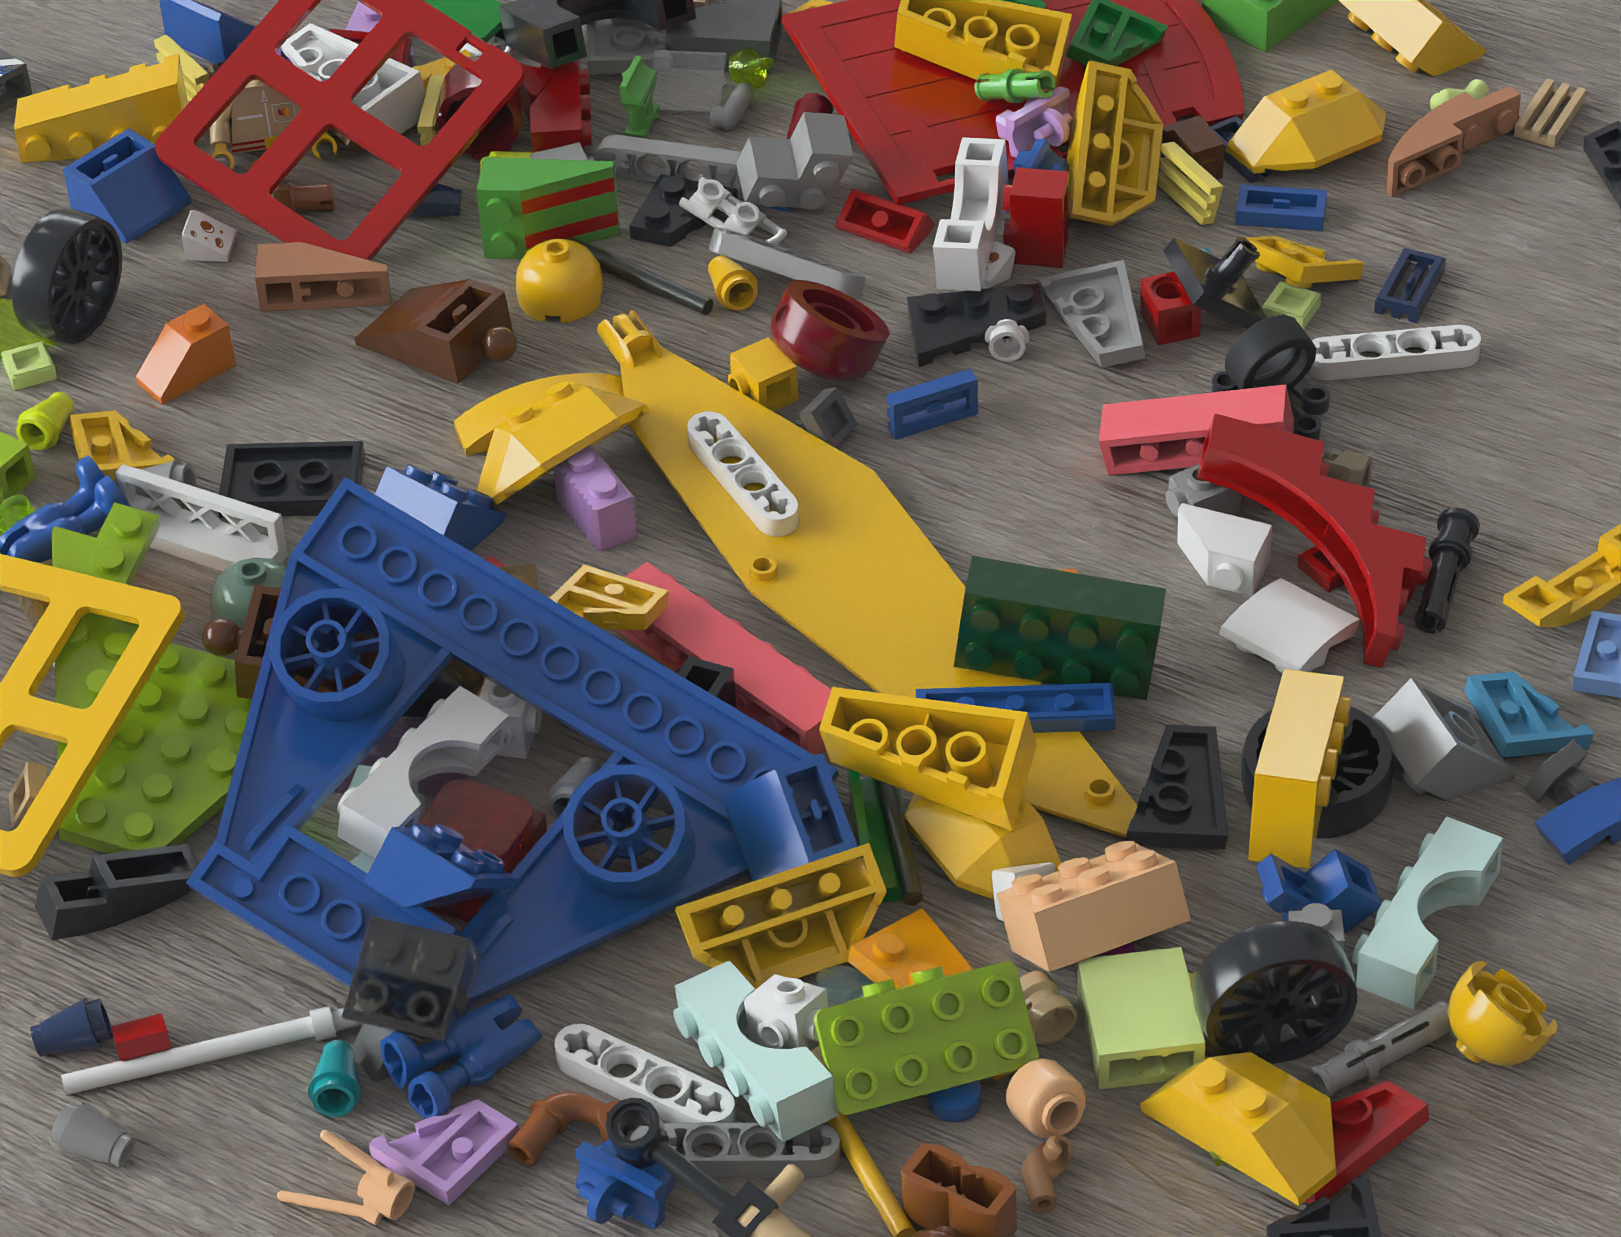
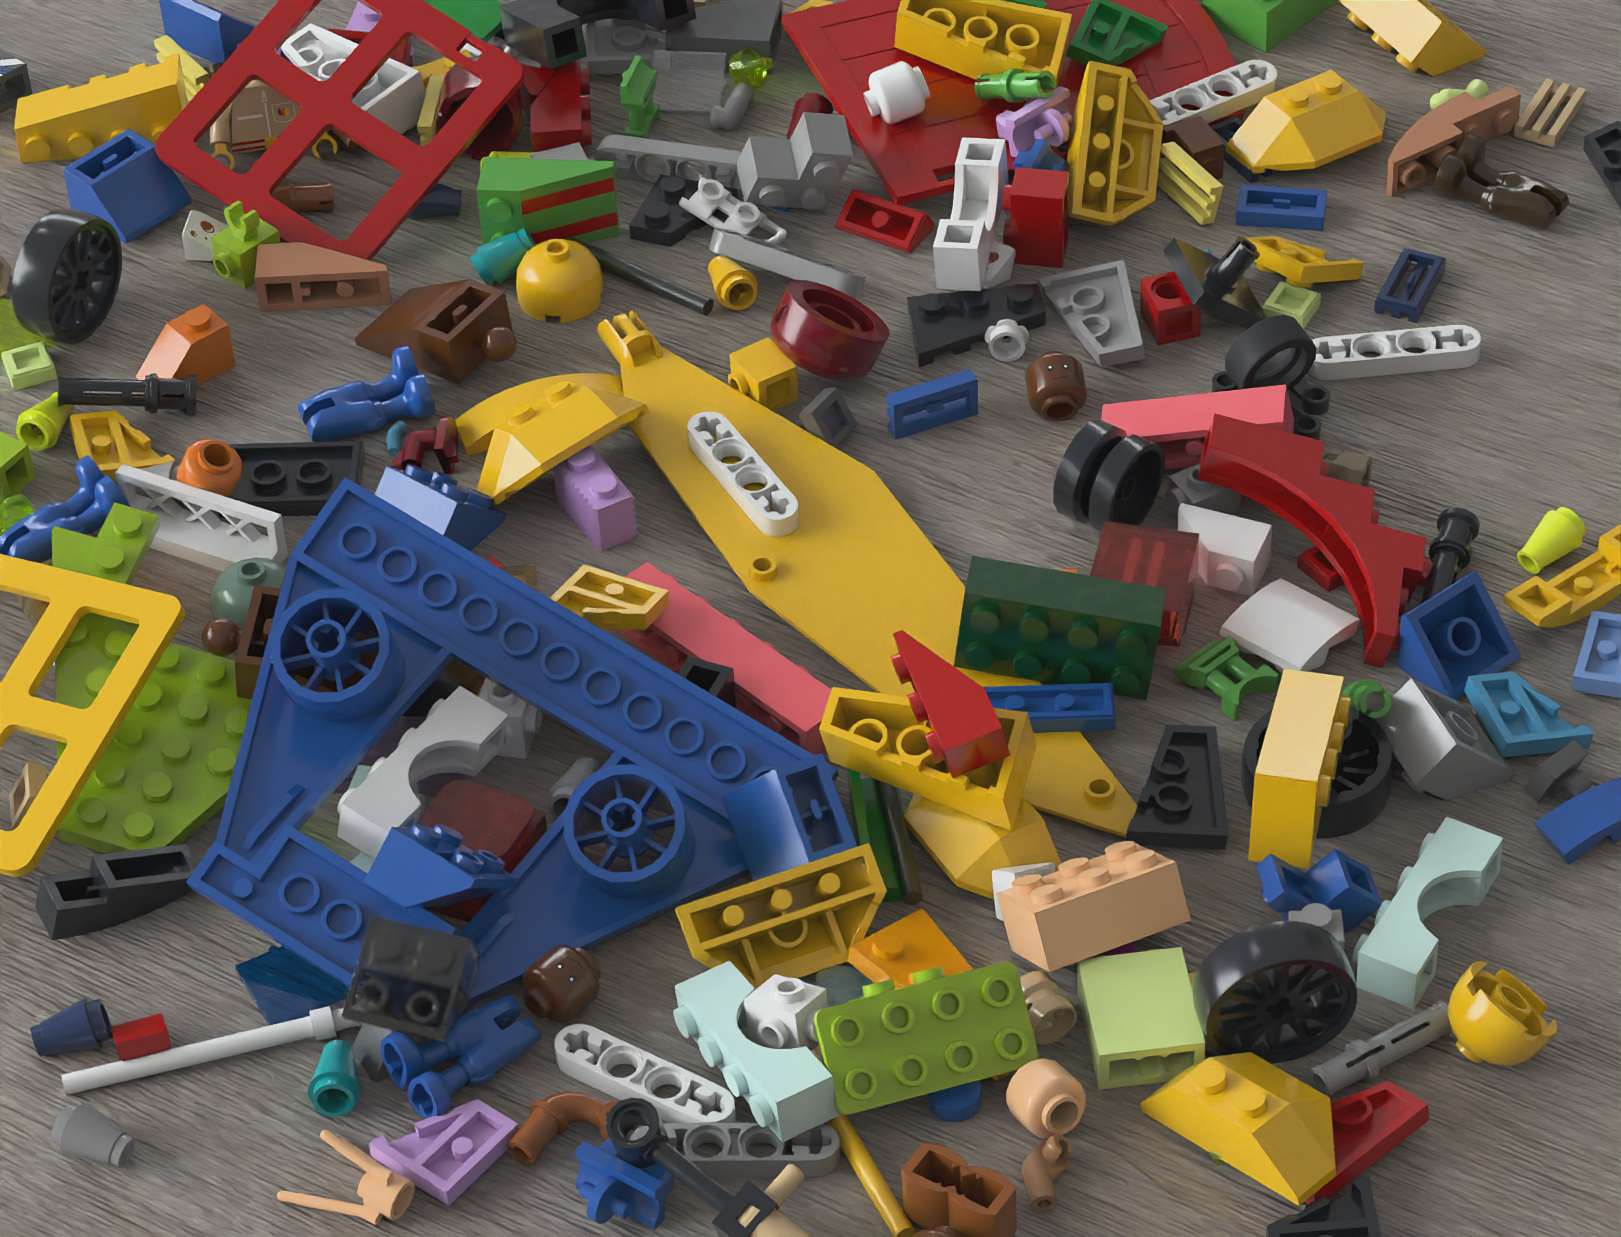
(71, 392): none -> black pin
(211, 467): none -> orange head
(238, 243): none -> lime brick
(288, 985): none -> clear blue piece
(368, 406): none -> blue piece
(393, 442): none -> medium azure leg
(443, 440): none -> dark red piece
(502, 256): none -> teal cone
(561, 983): none -> reddish brown head
(897, 92): none -> white head
(955, 706): none -> red slope
(1056, 385): none -> reddish brown head
(1108, 476): none -> black wheel
(1153, 559): none -> clear red brick
(1207, 669): none -> bright green piece
(1246, 82): none -> white beam
(1377, 701): none -> bright green pin
(1455, 638): none -> blue slope
(1499, 194): none -> dark brown piece
(1553, 538): none -> neon yellow cone

